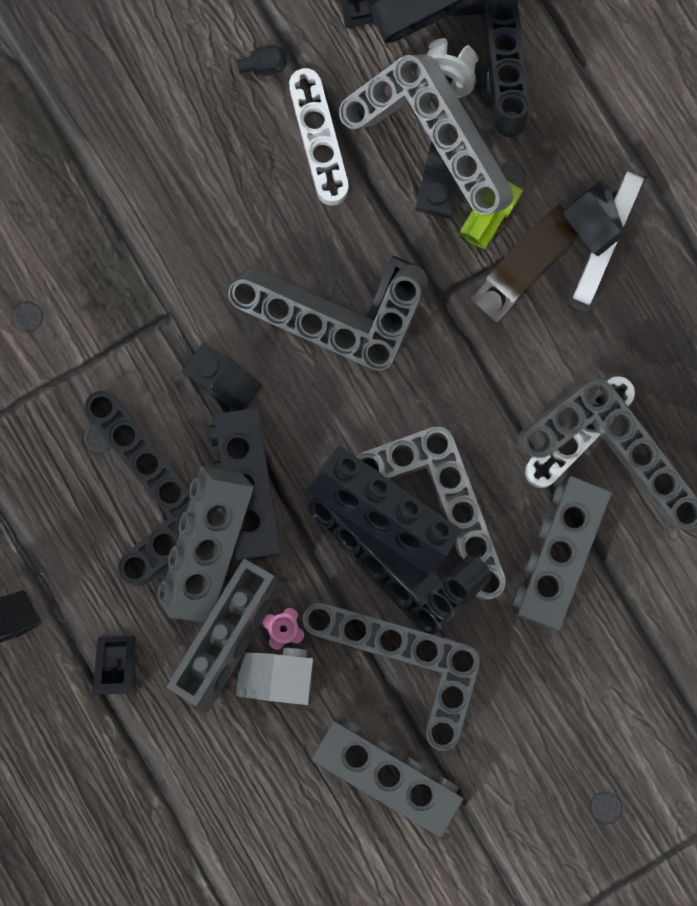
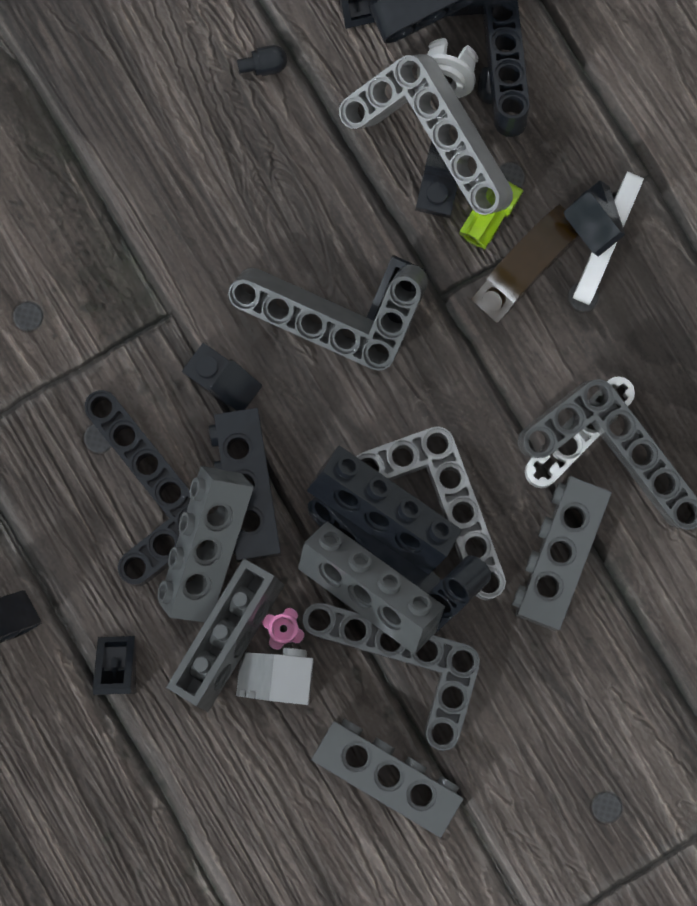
(315, 137): white beam -> none
(371, 587): none -> dark grey brick

